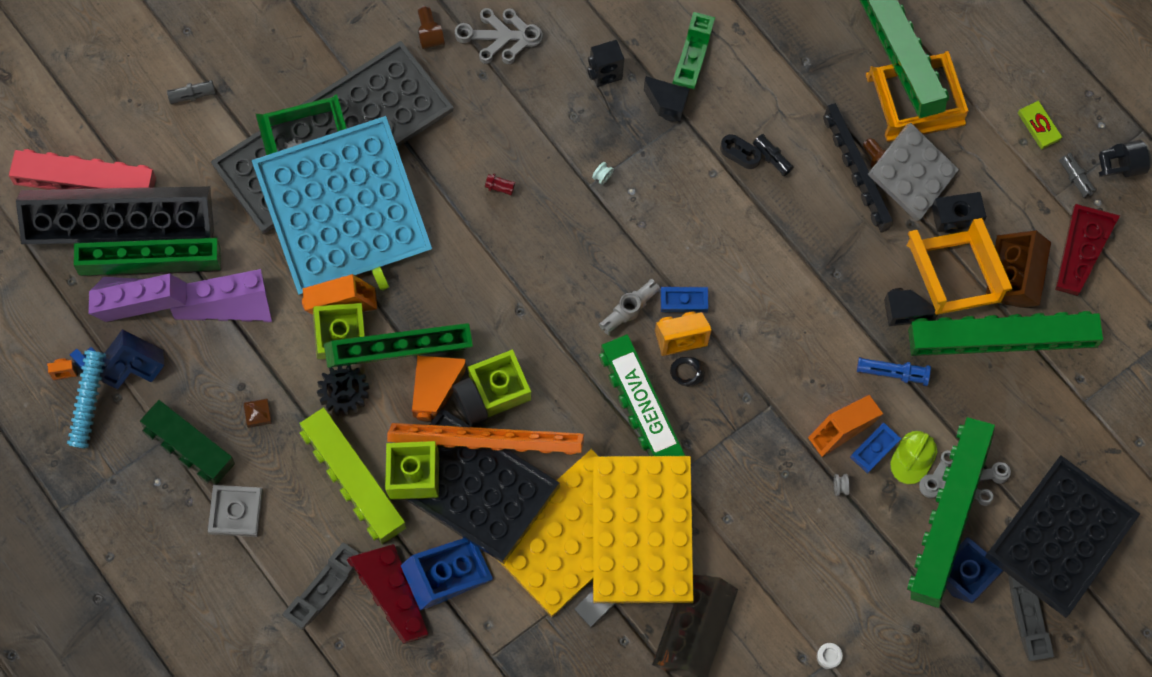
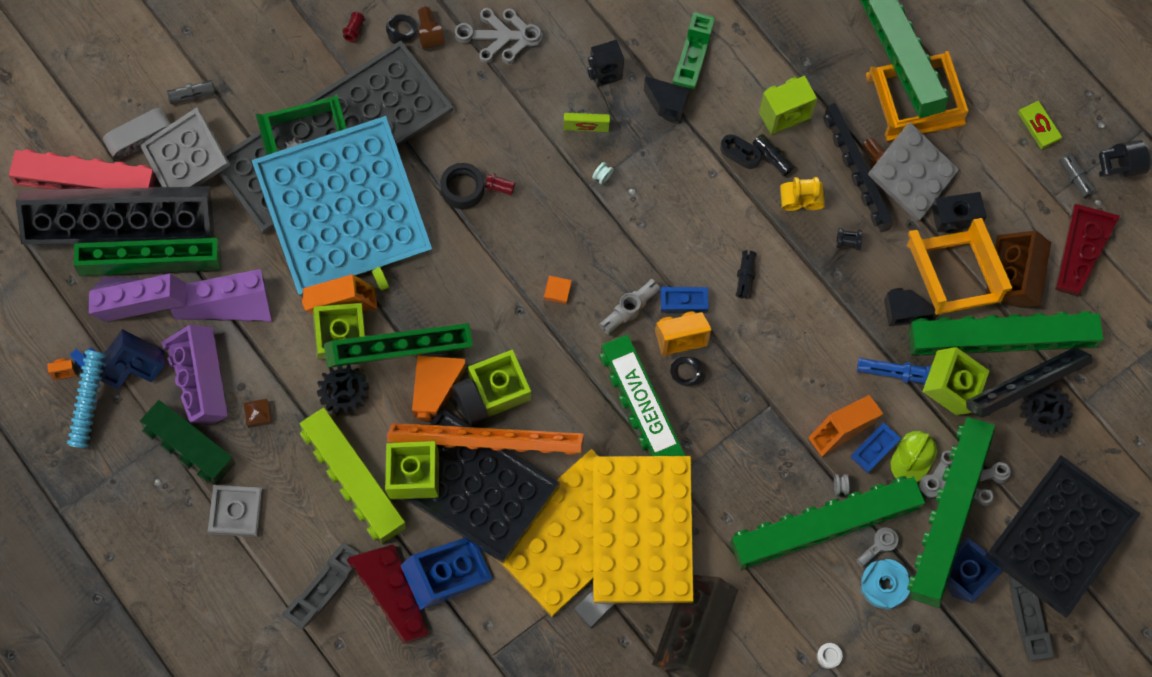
(128, 137): none -> light grey beam
(185, 152): none -> light grey plate
(198, 373): none -> medium lavender wedge
(354, 25): none -> dark red pin
(393, 35): none -> black piece
(462, 169): none -> black tyre
(557, 289): none -> orange tile
(586, 122): none -> lime tile
(746, 274): none -> black pin
(787, 104): none -> lime brick
(802, 193): none -> yellow piece
(826, 523): none -> green brick
(849, 239): none -> black bush
(872, 589): none -> medium azure plate
(884, 541): none -> light grey plate
(955, 379): none -> lime brick
(1028, 382): none -> black plate
(1045, 400): none -> black gear

